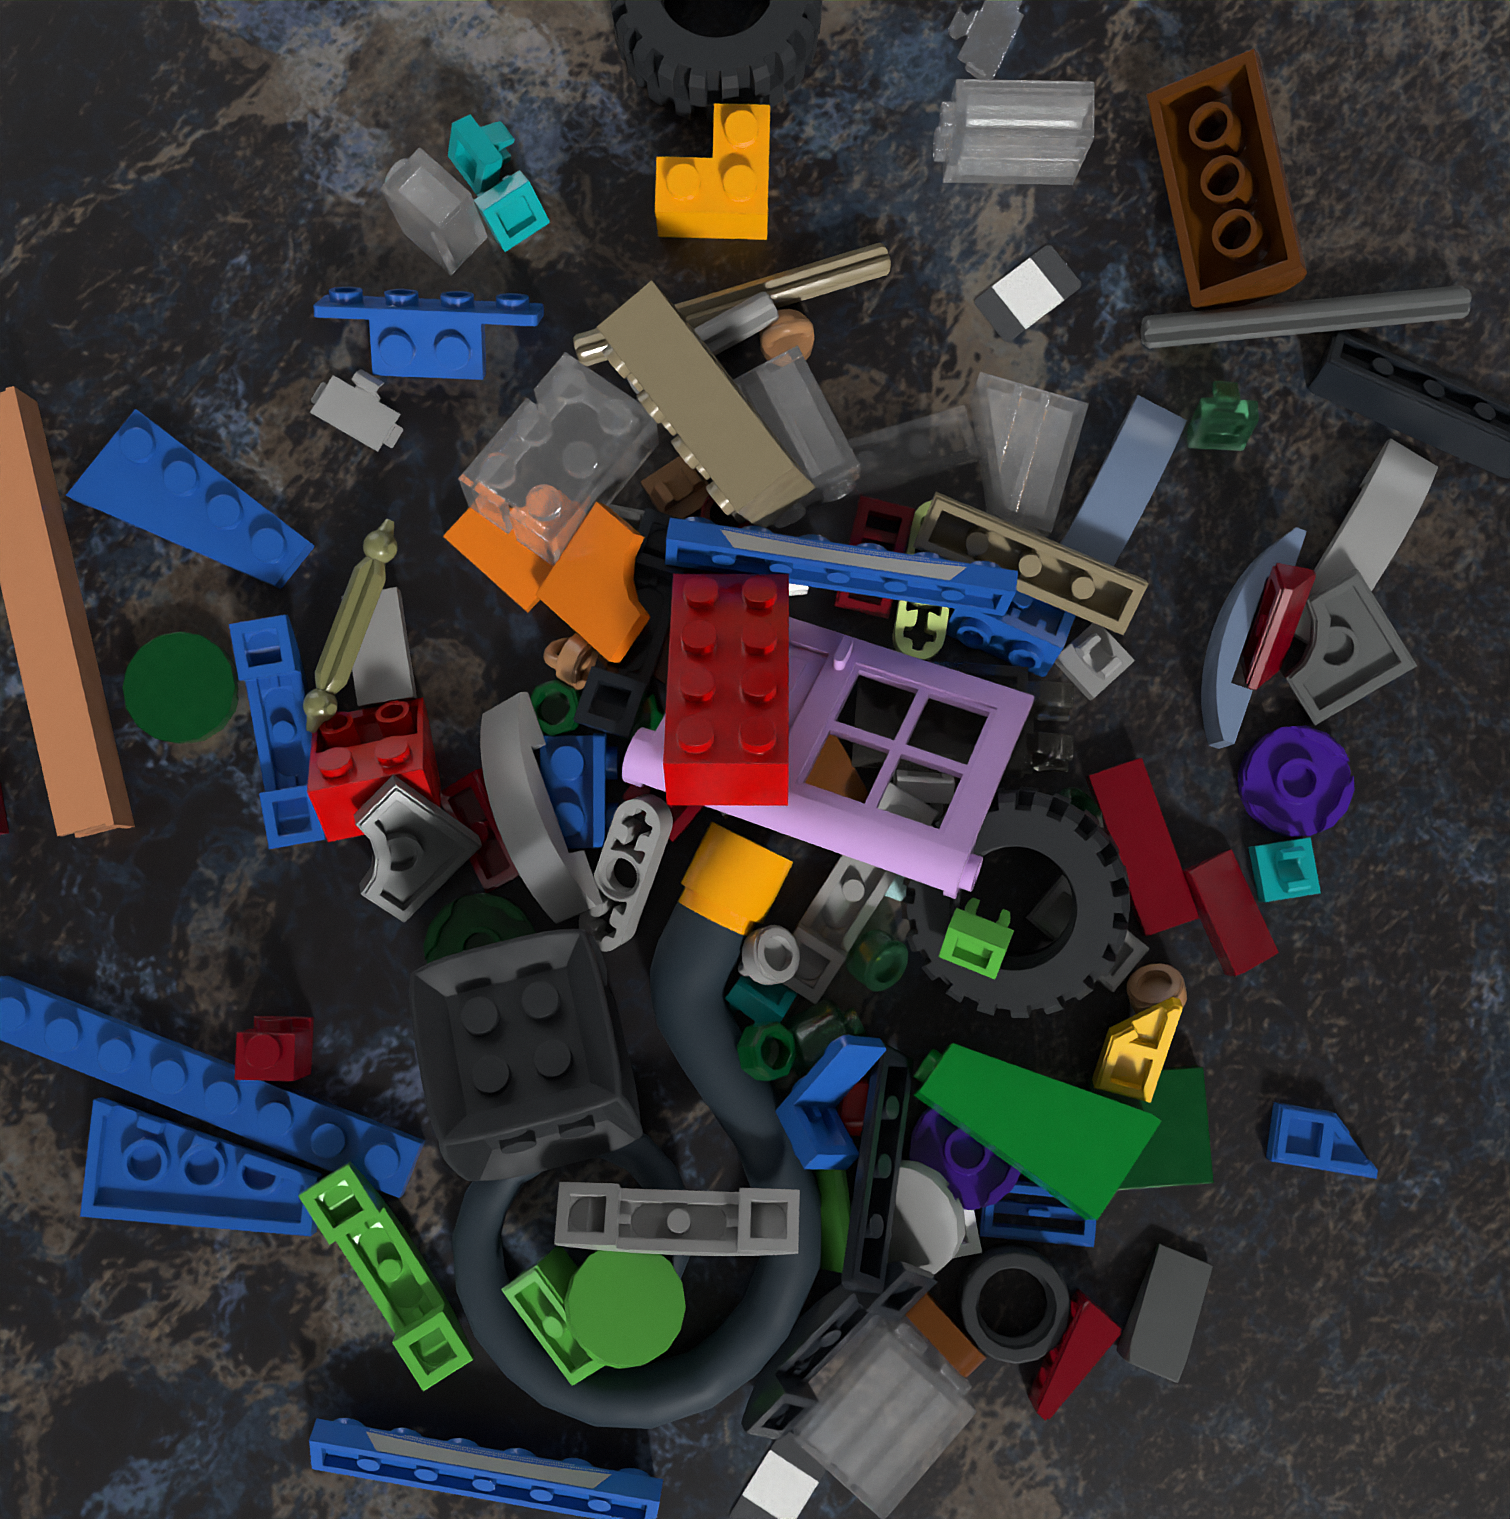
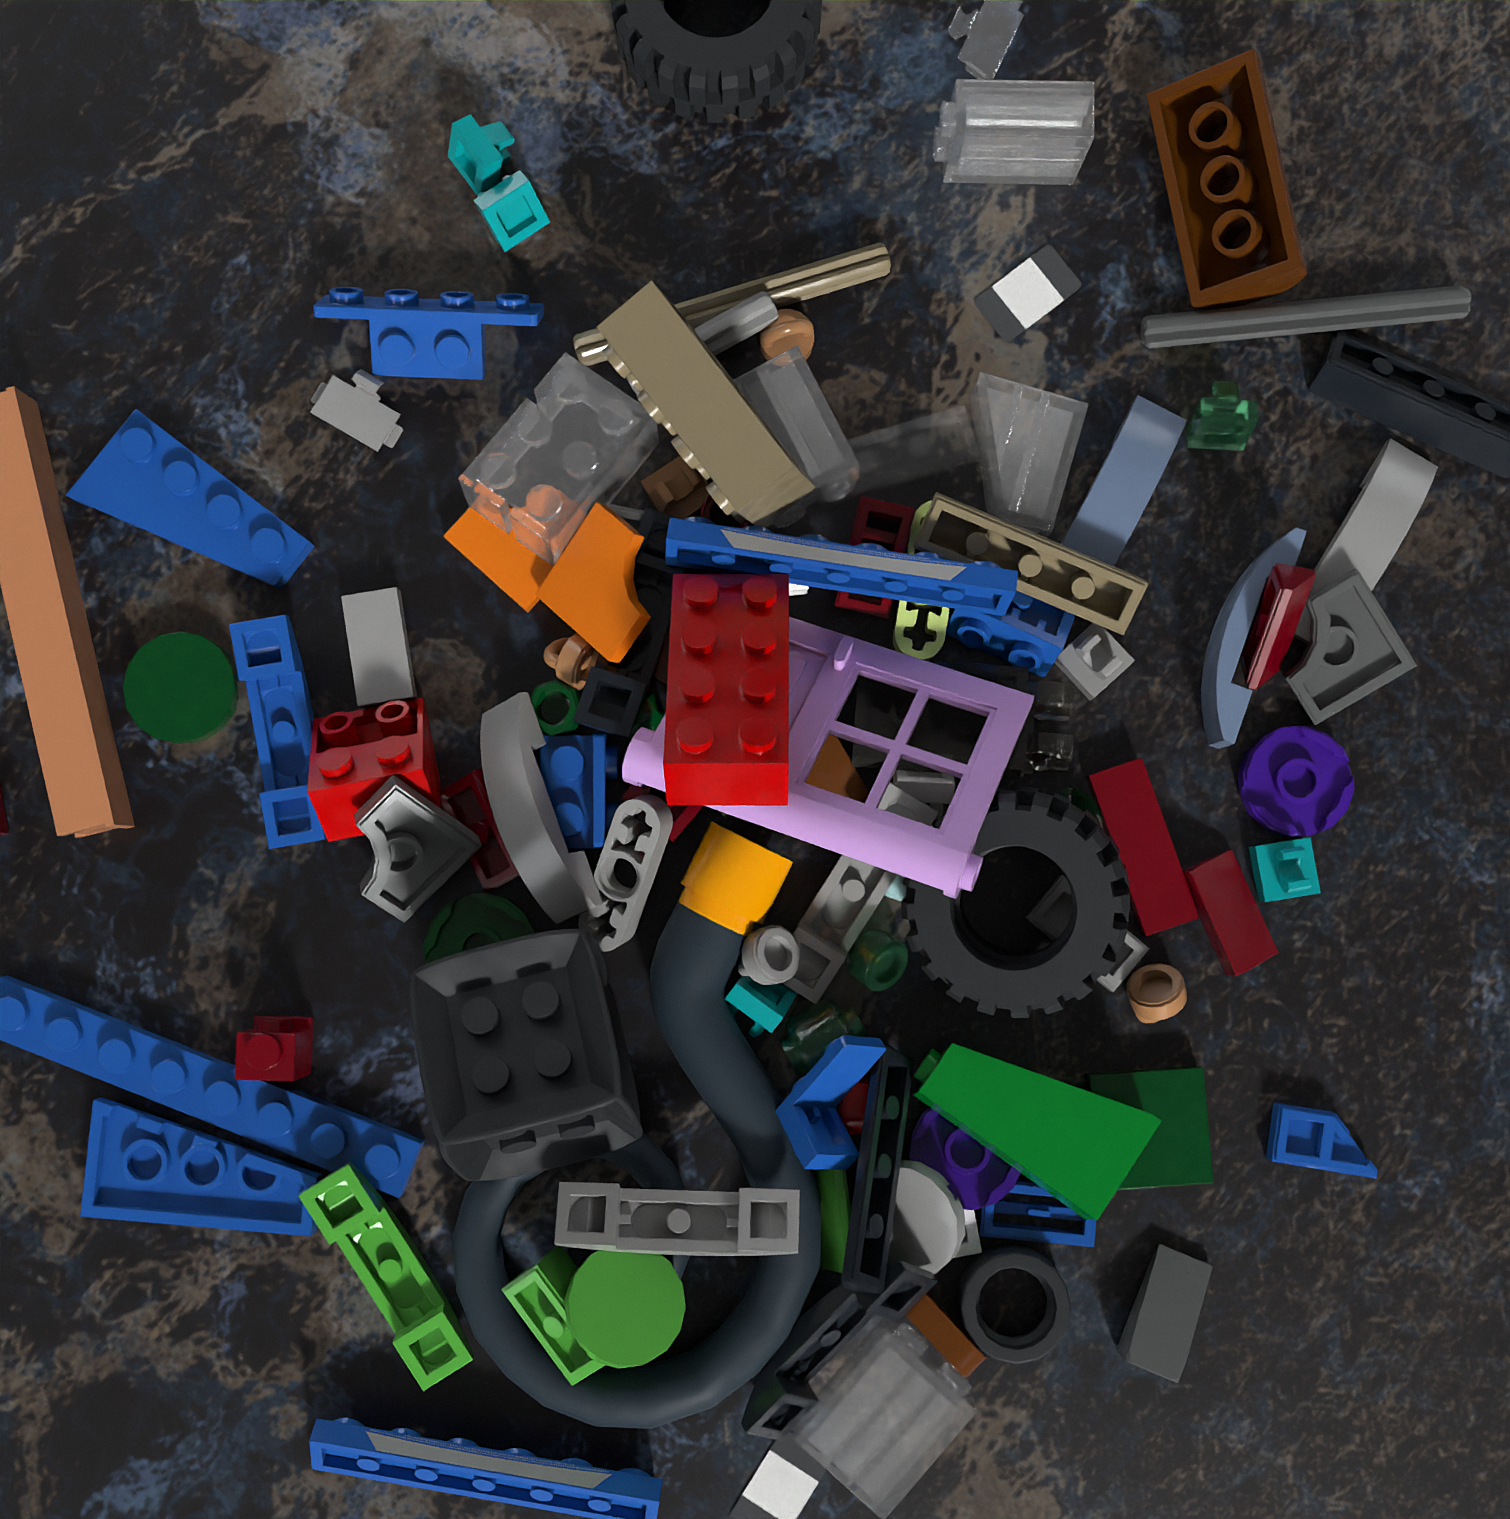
(350, 626): olive wheel -> none
(434, 210): clear brick -> none
(722, 193): light orange brick -> none
(767, 1050): dark green tile -> none
(977, 941): bright green tile -> none
(1081, 1347): dark red slope -> none
(1137, 1051): yellow tile -> none

